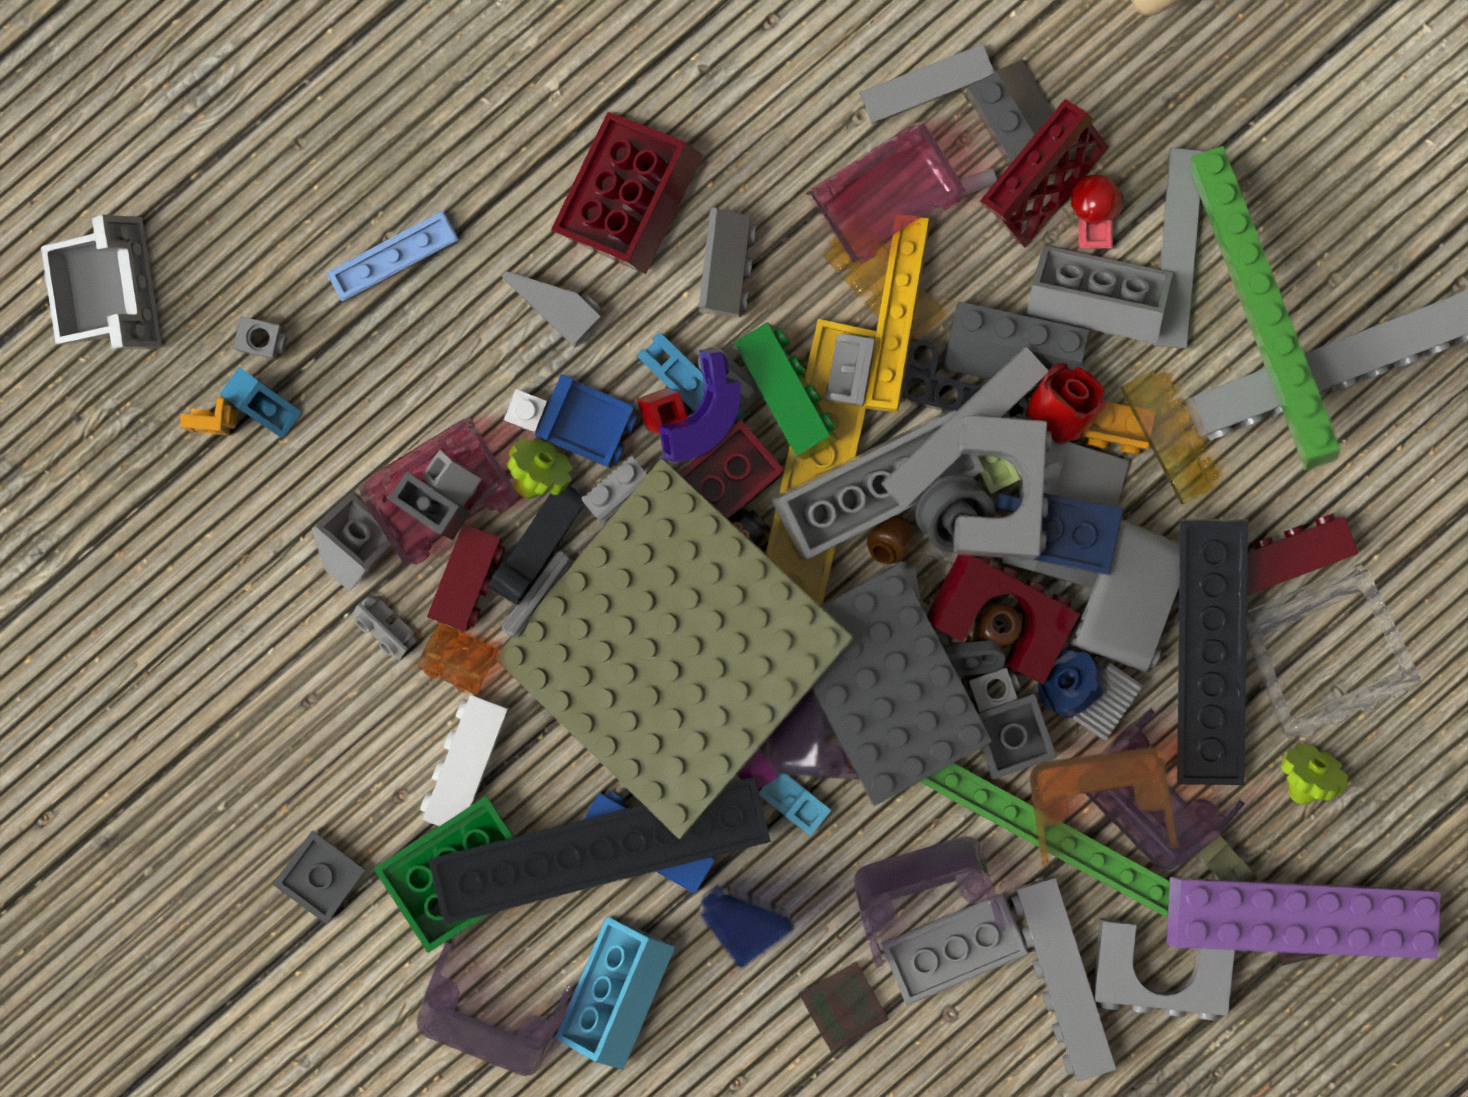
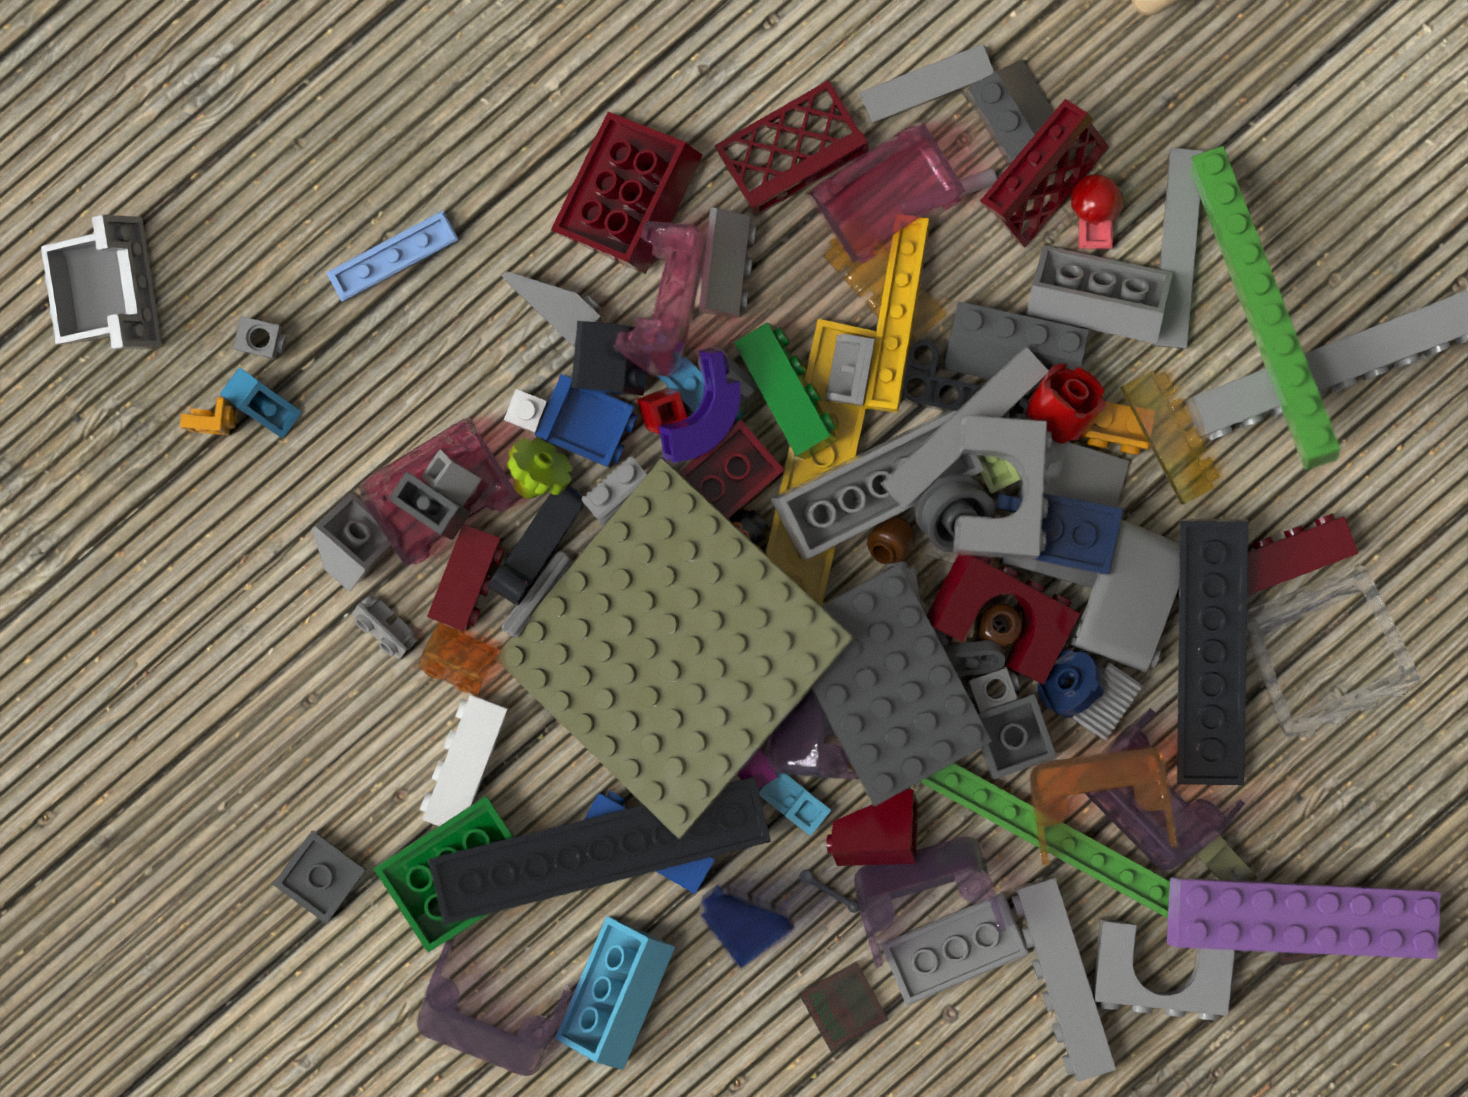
(600, 365): none -> black slope
(661, 341): none -> clear pink windscreen
(807, 171): none -> dark red fence
(807, 877): none -> dark grey hinge
(877, 833): none -> dark red slope
(1312, 775): lime plant -> none

